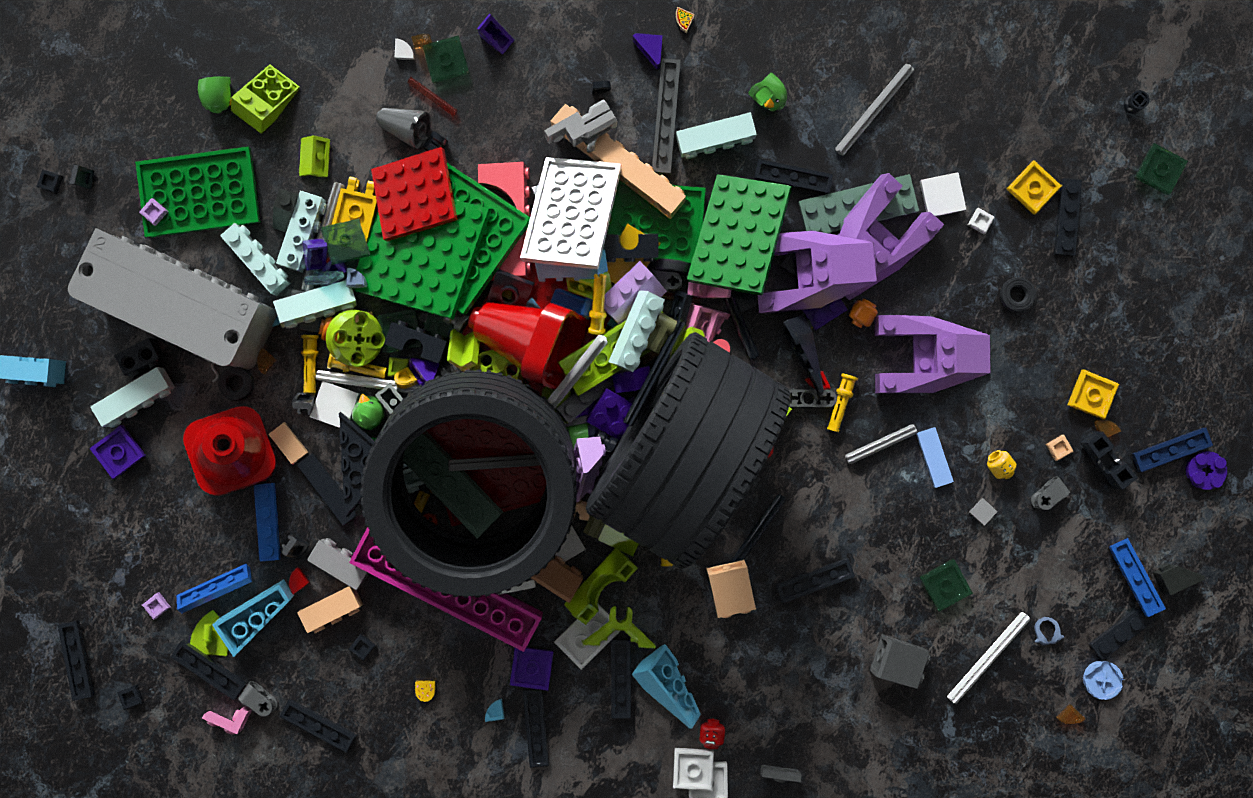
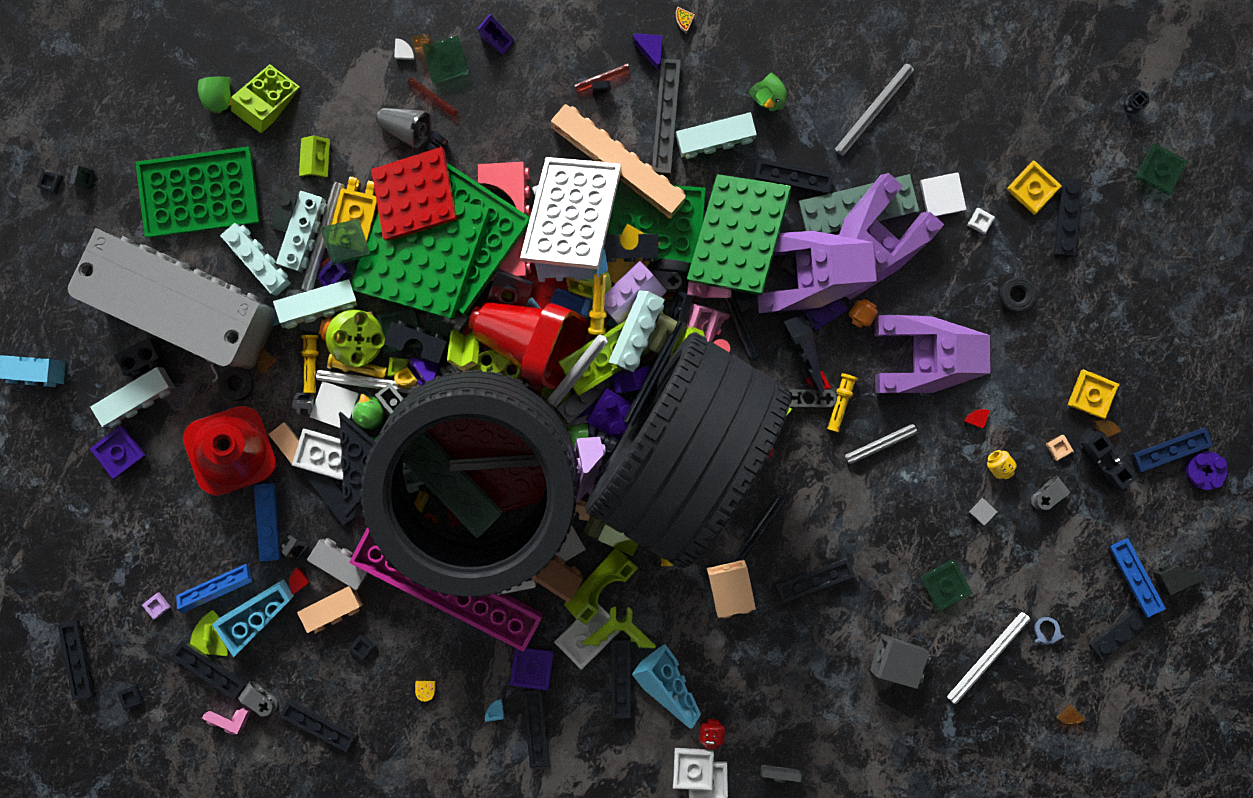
(153, 211): lavender tile -> none
(315, 254): dark purple slope -> none
(319, 454): none -> white tile
(323, 278): clear light blue plate -> none
(355, 279): sand blue tile -> none
(584, 128): light grey plate -> none
(602, 77): none -> clear red bar
(934, 457): light blue tile -> none
(978, 418): none -> red tile
(1103, 680): light blue tile -> none

